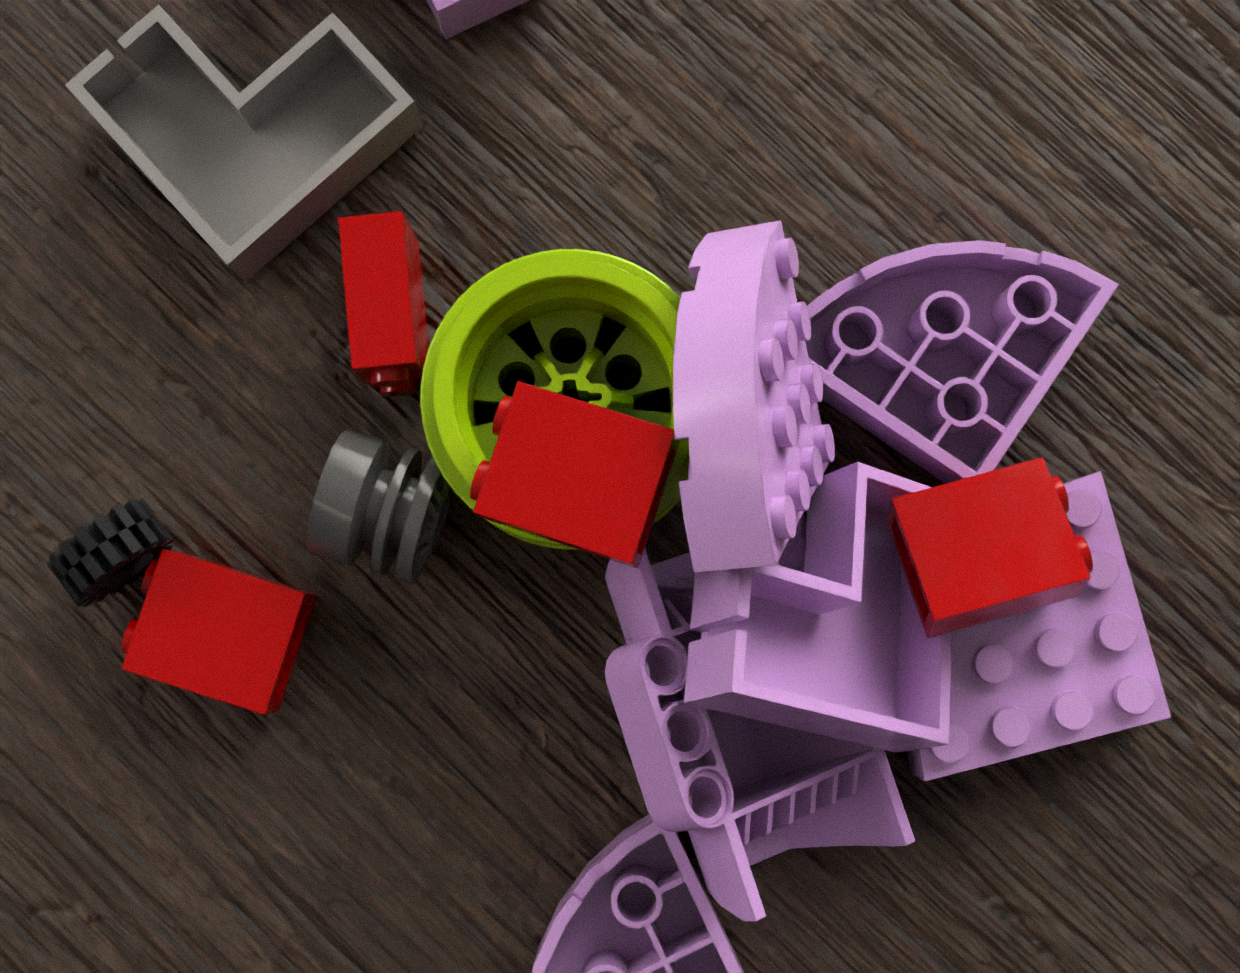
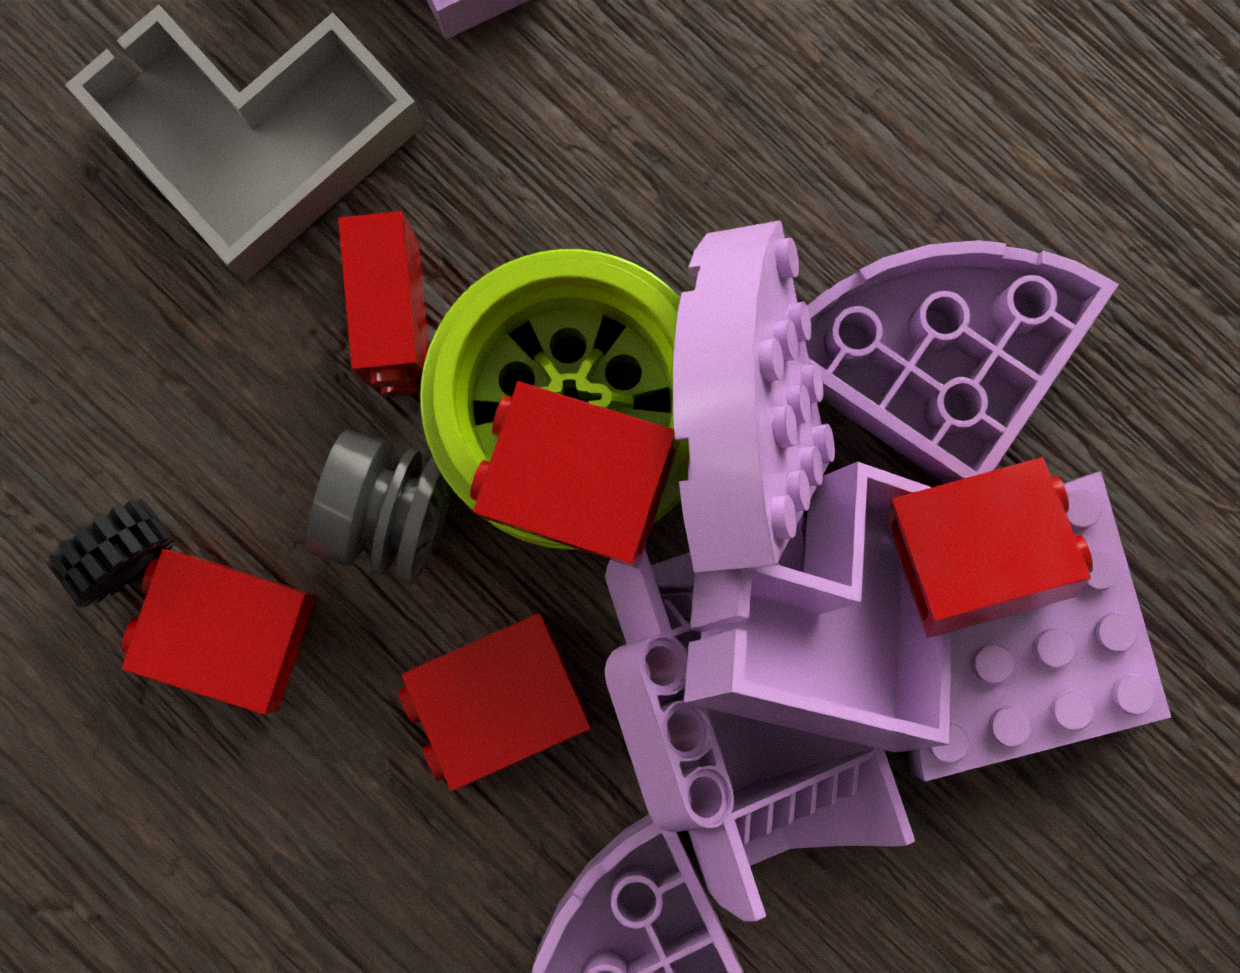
(493, 702): none -> red brick

